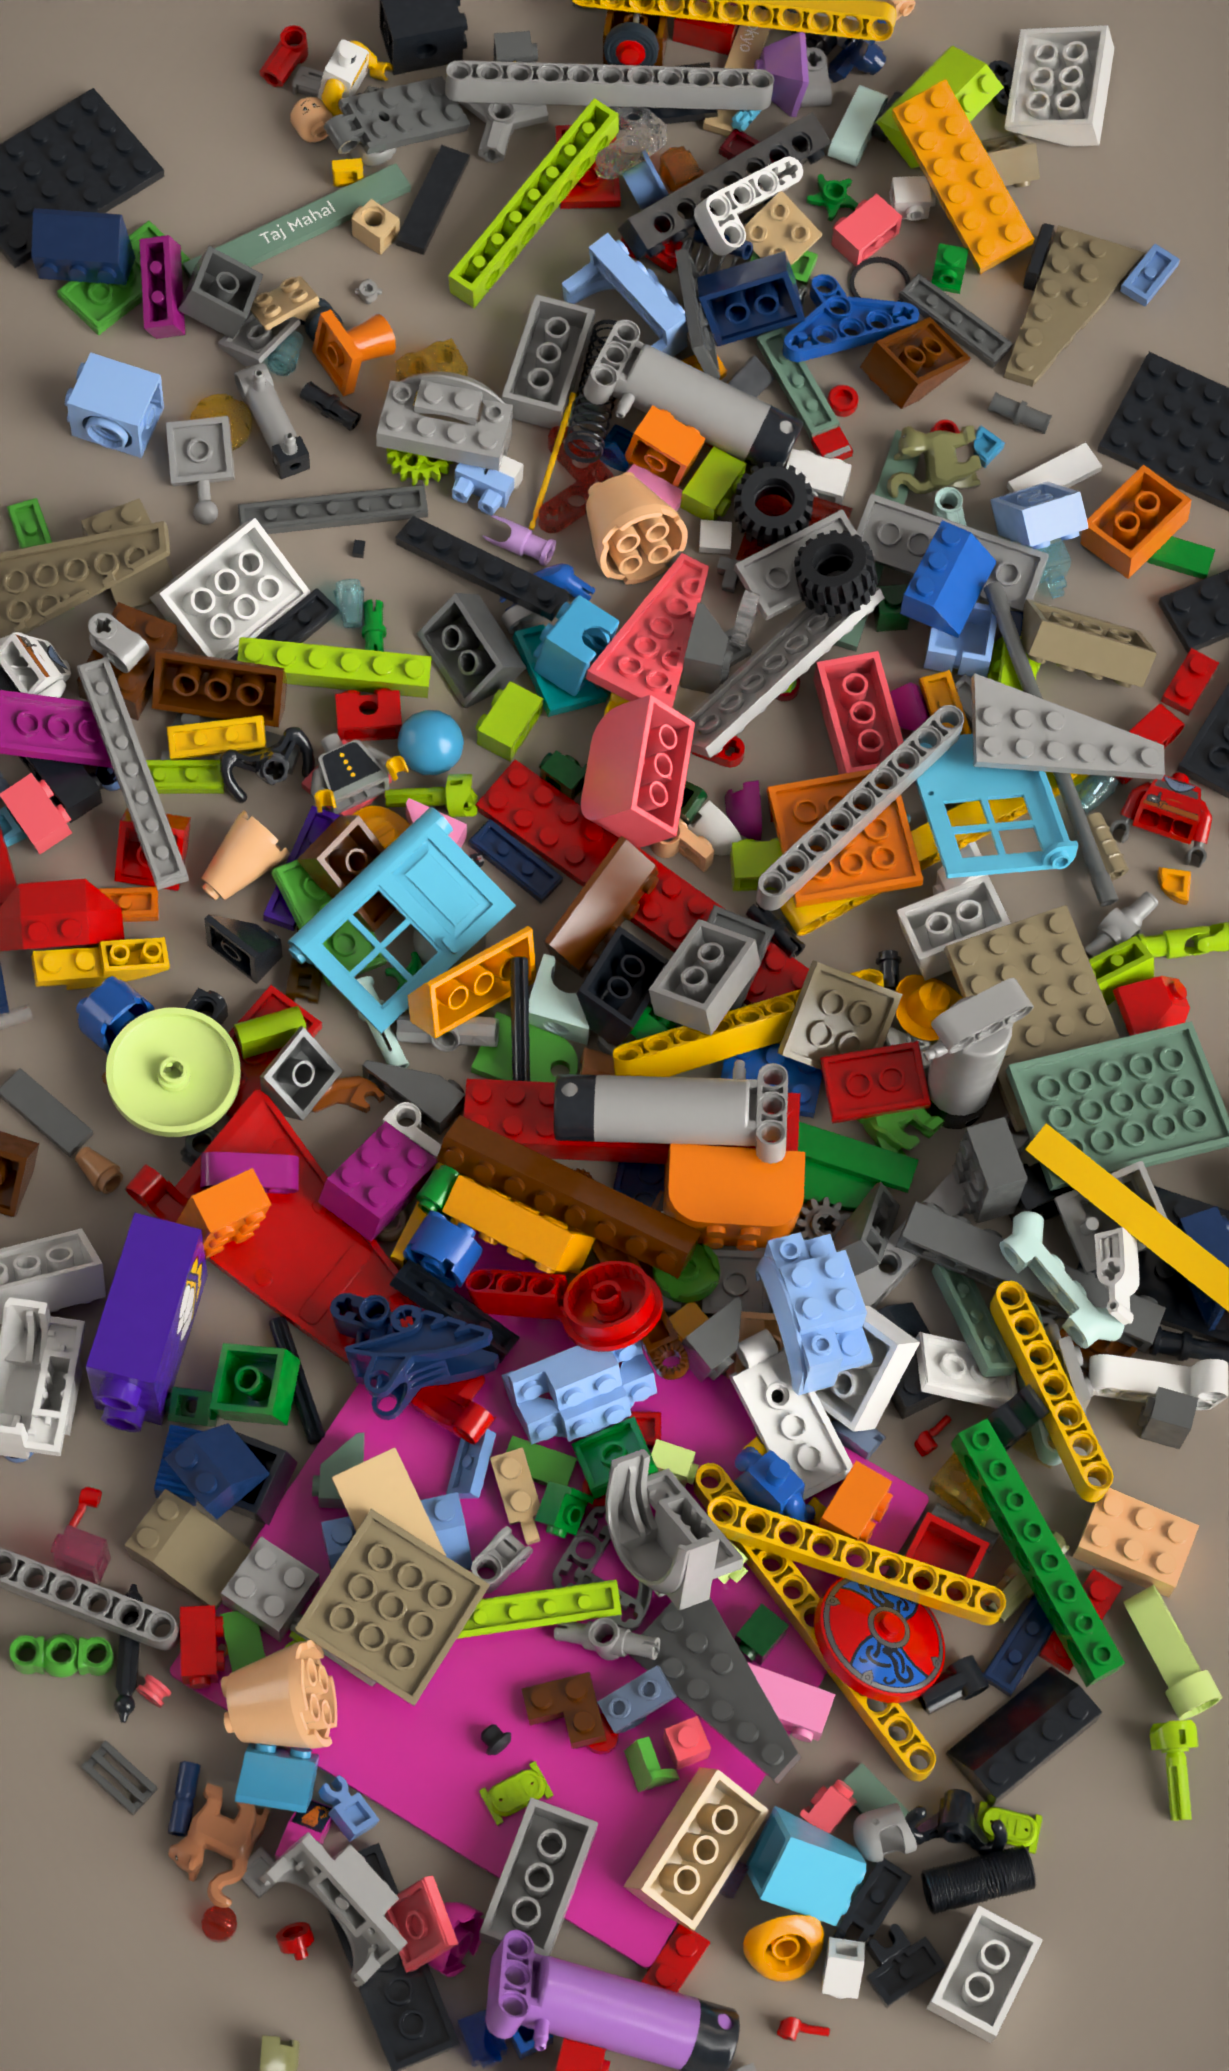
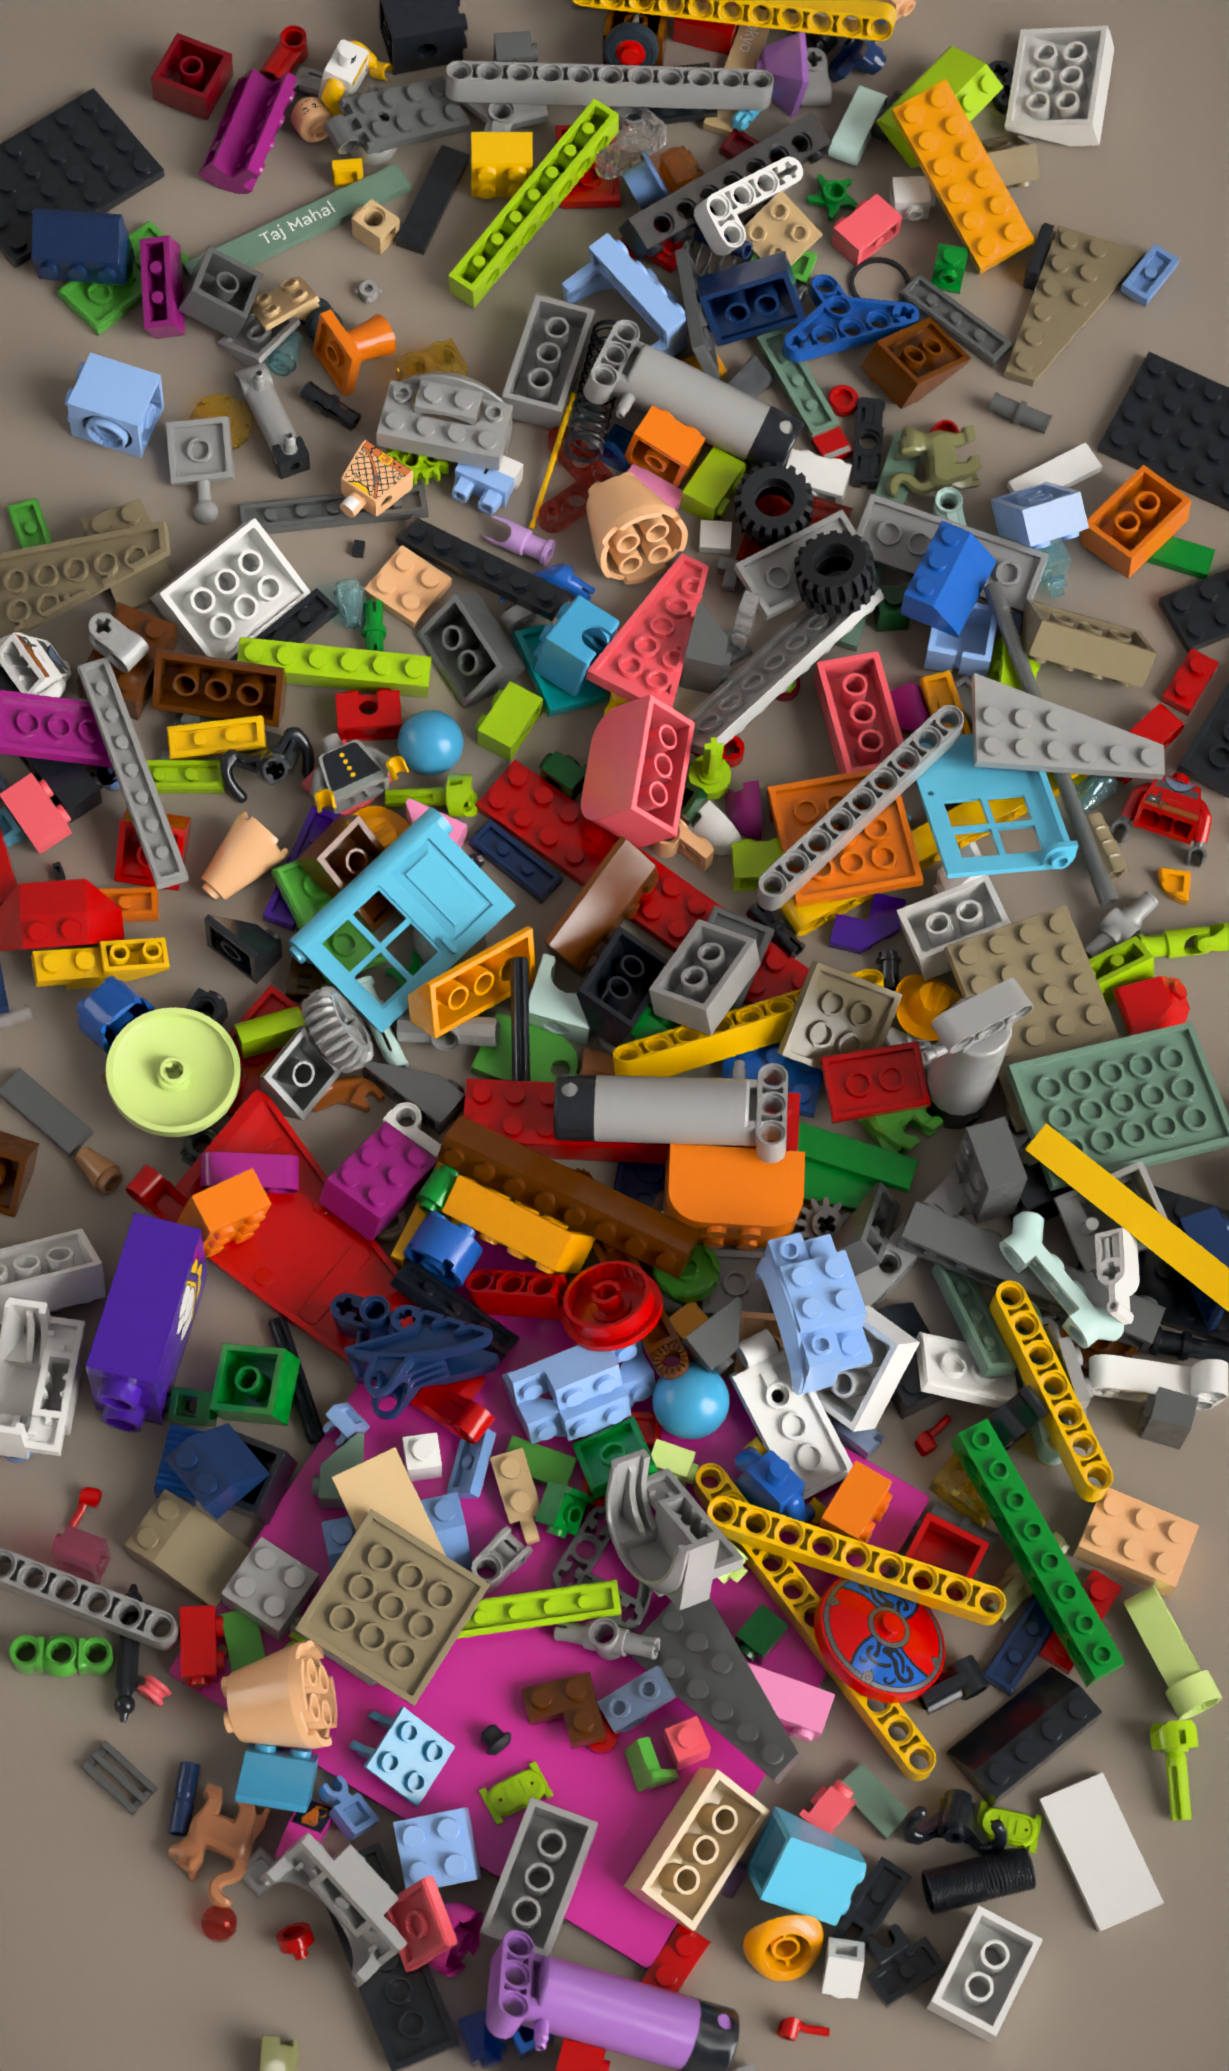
(58, 870): none -> black piece
(192, 76): none -> dark red brick
(247, 131): none -> magenta brick
(337, 1029): none -> light grey gear
(346, 1420): none -> light blue tile
(373, 481): none -> light nougat torso
(407, 1755): none -> plate
(408, 586): none -> light nougat plate
(422, 1457): none -> white brick
(438, 1847): none -> light blue brick
(500, 163): none -> yellow brick
(691, 1403): none -> dark azure piece
(711, 771): none -> lime piece
(860, 935): none -> dark purple tile
(868, 425): none -> black piece
(883, 1832): light grey helmet -> none
(986, 446): dark azure tile -> none
(1100, 1852): none -> white tile

